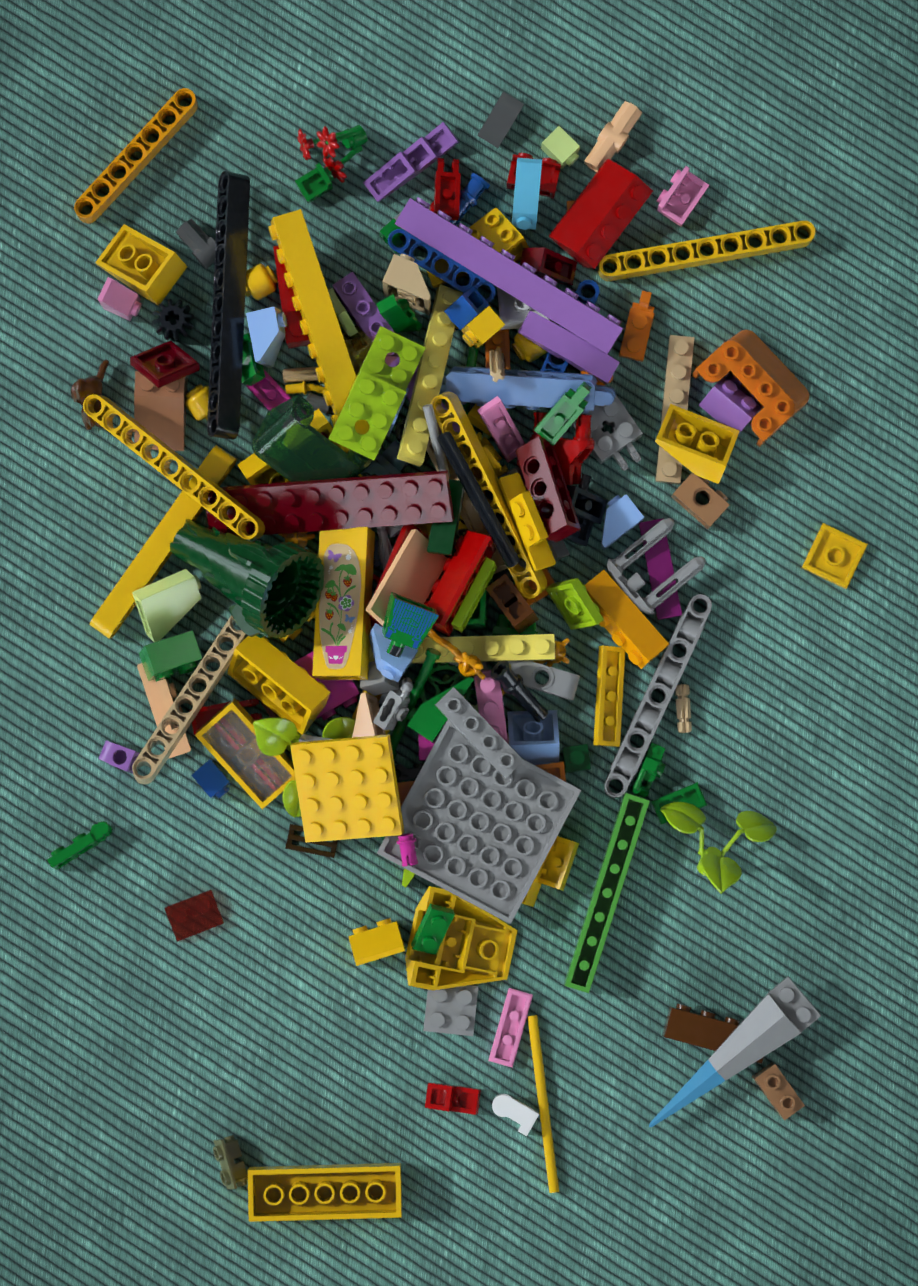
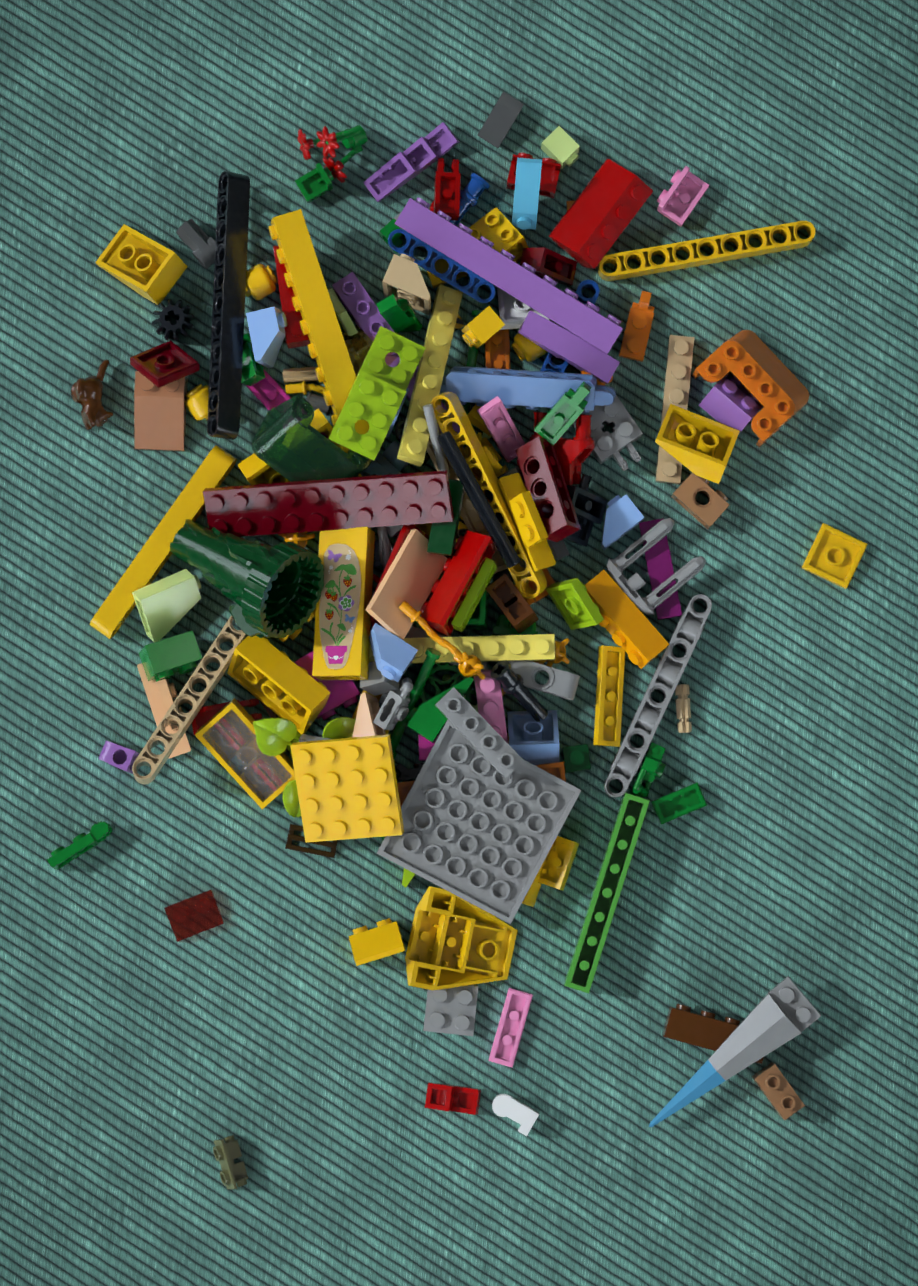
(119, 300): bright pink slope -> none
(140, 144): light orange beam -> none
(162, 465): yellow beam -> none
(212, 779): blue brick -> none
(324, 1192): yellow brick -> none
(406, 623): green torso -> none
(407, 849): dark pink pin -> none
(432, 929): green plate -> none
(466, 308): blue brick -> none
(496, 363): tan axle -> none
(543, 1103): yellow piece -> none
(613, 136): light nougat piece -> none
(719, 869): lime plant -> none

